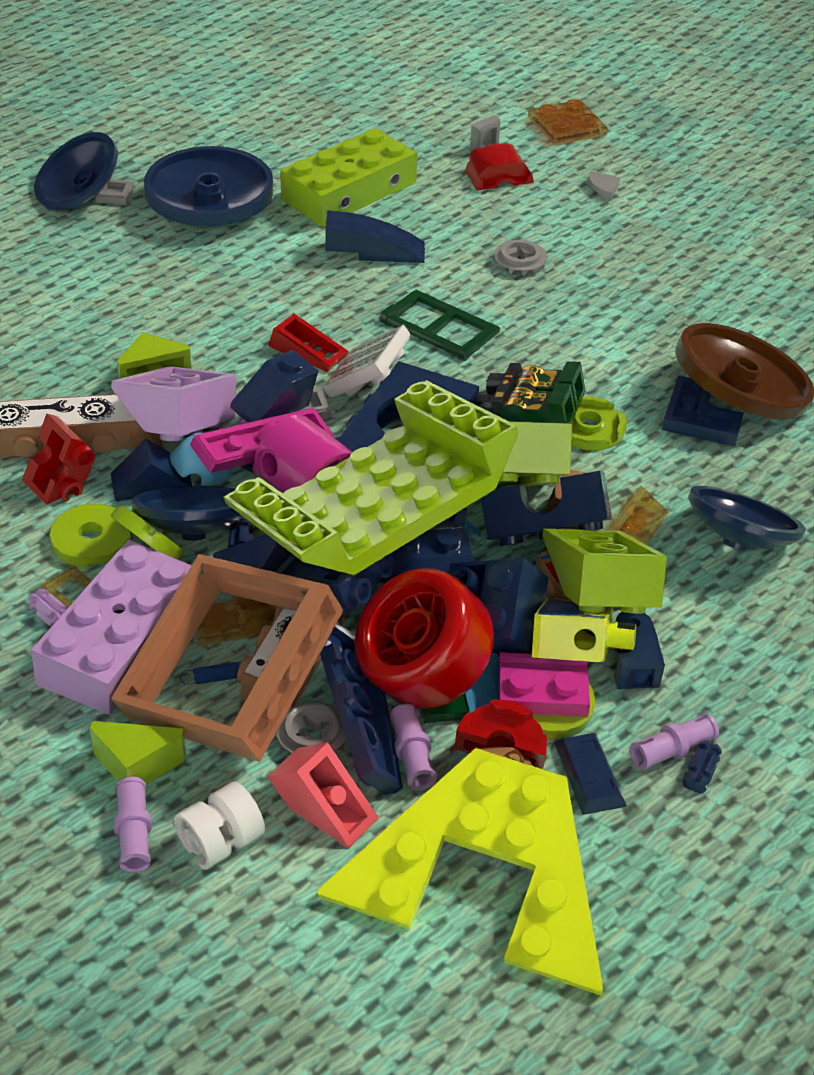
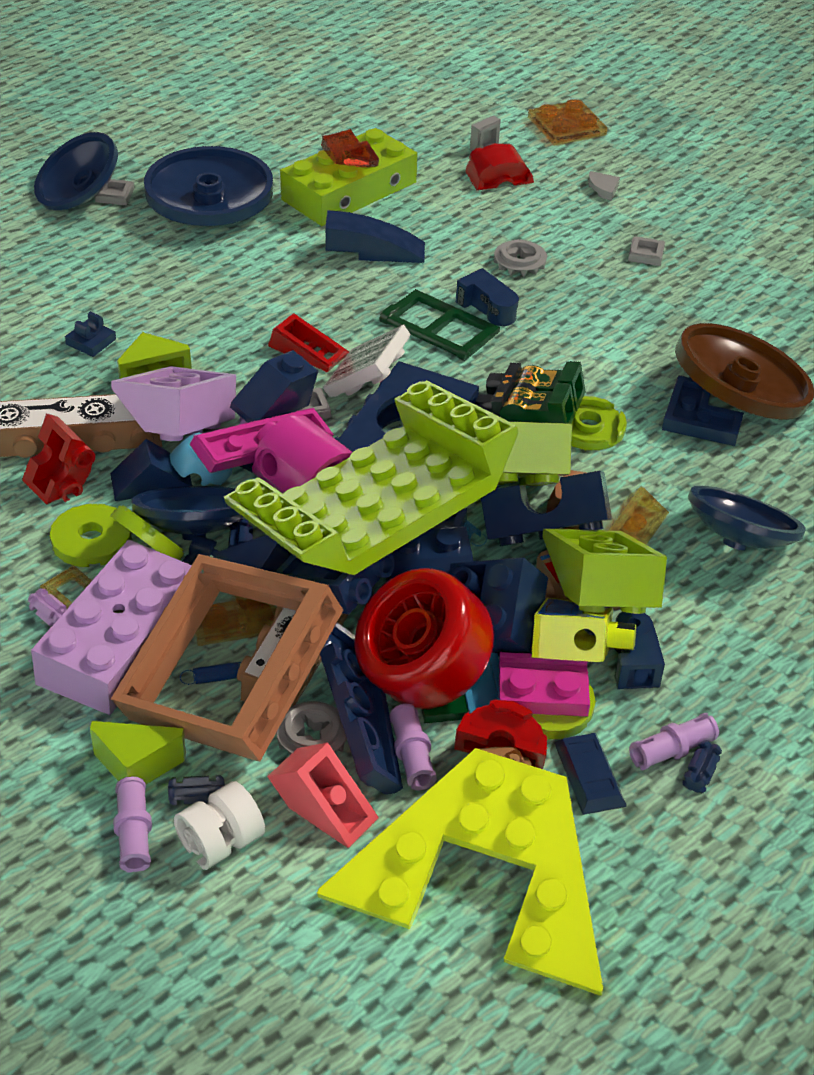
(90, 335): none -> dark blue tile
(193, 789): none -> dark blue piece
(202, 546): none -> dark blue hand
(347, 150): none -> clear red slope
(488, 296): none -> dark blue leg
(646, 251): none -> light grey tile

